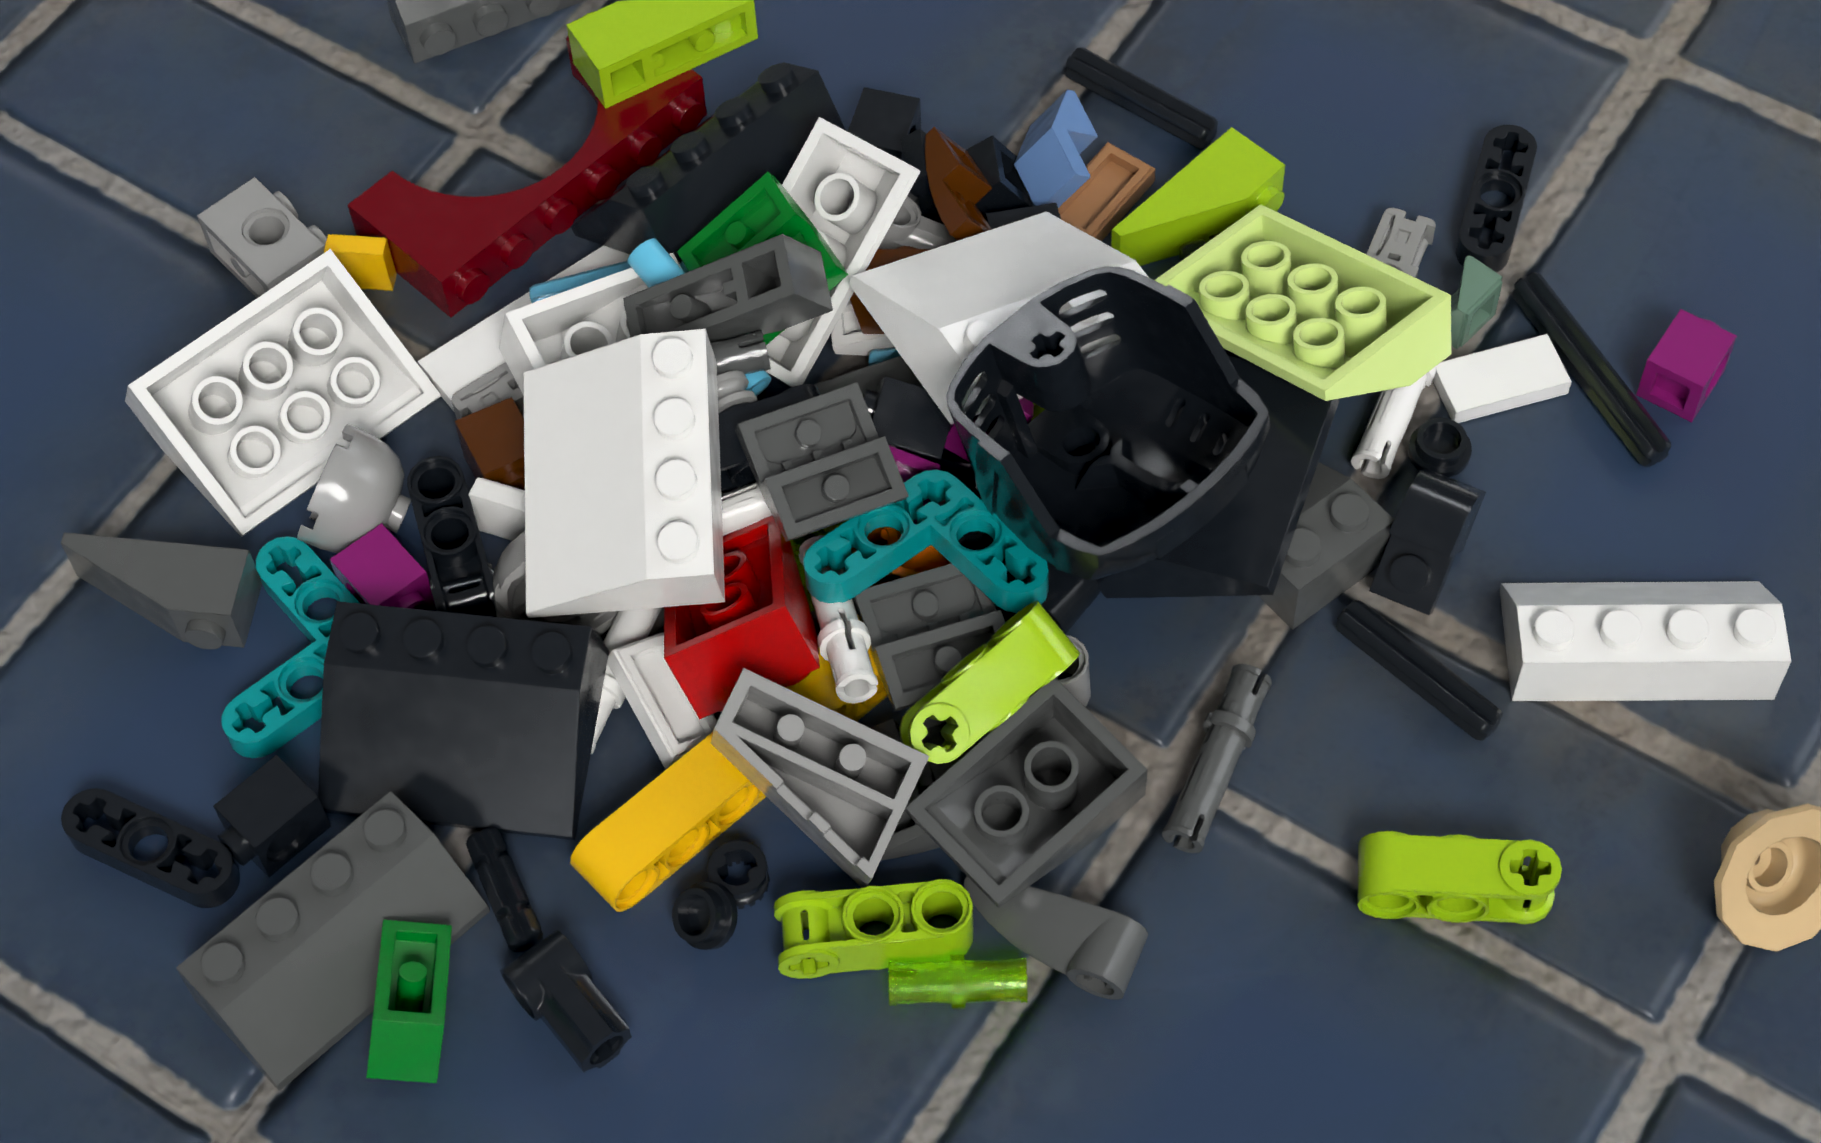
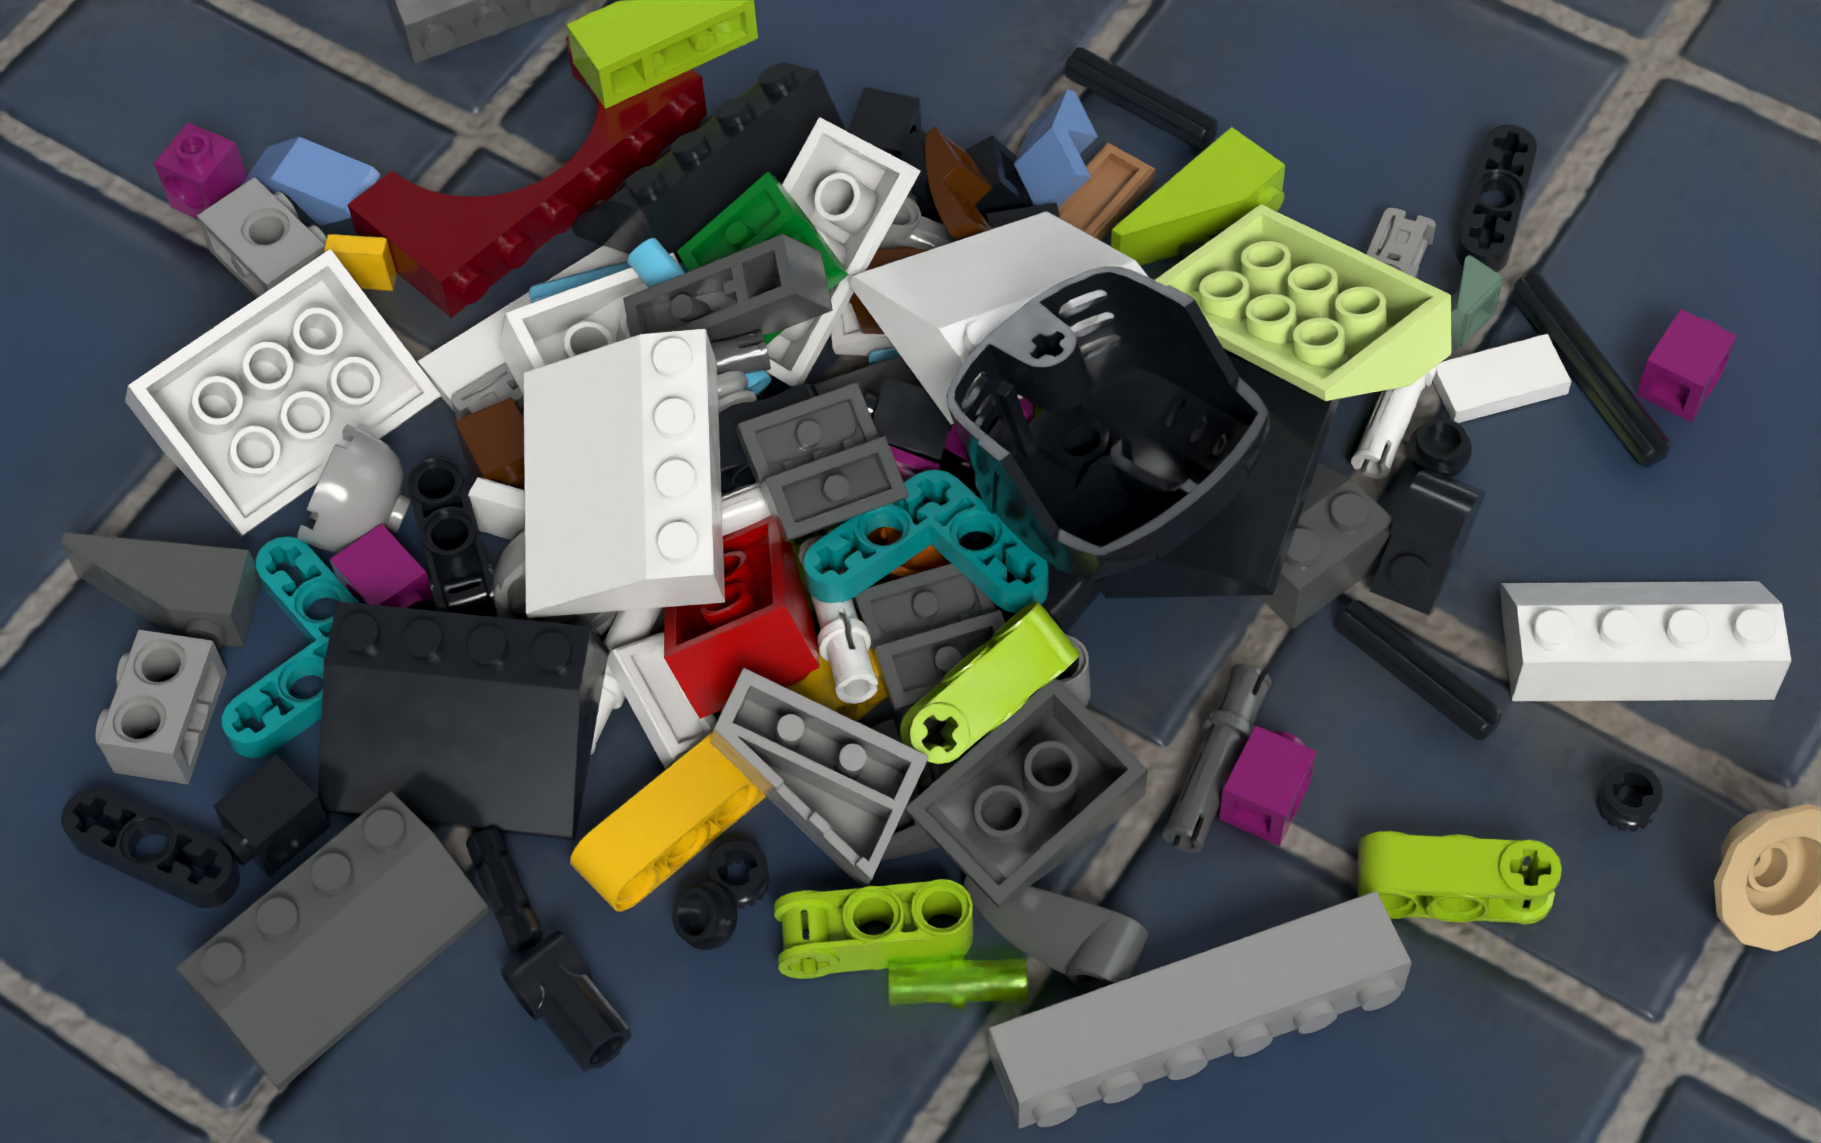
(175, 707): none -> light grey brick
(199, 169): none -> magenta brick
(314, 178): none -> medium blue slope
(409, 1001): green slope -> none
(1198, 1011): none -> light grey brick
(1268, 784): none -> magenta brick
(1626, 816): none -> black bush

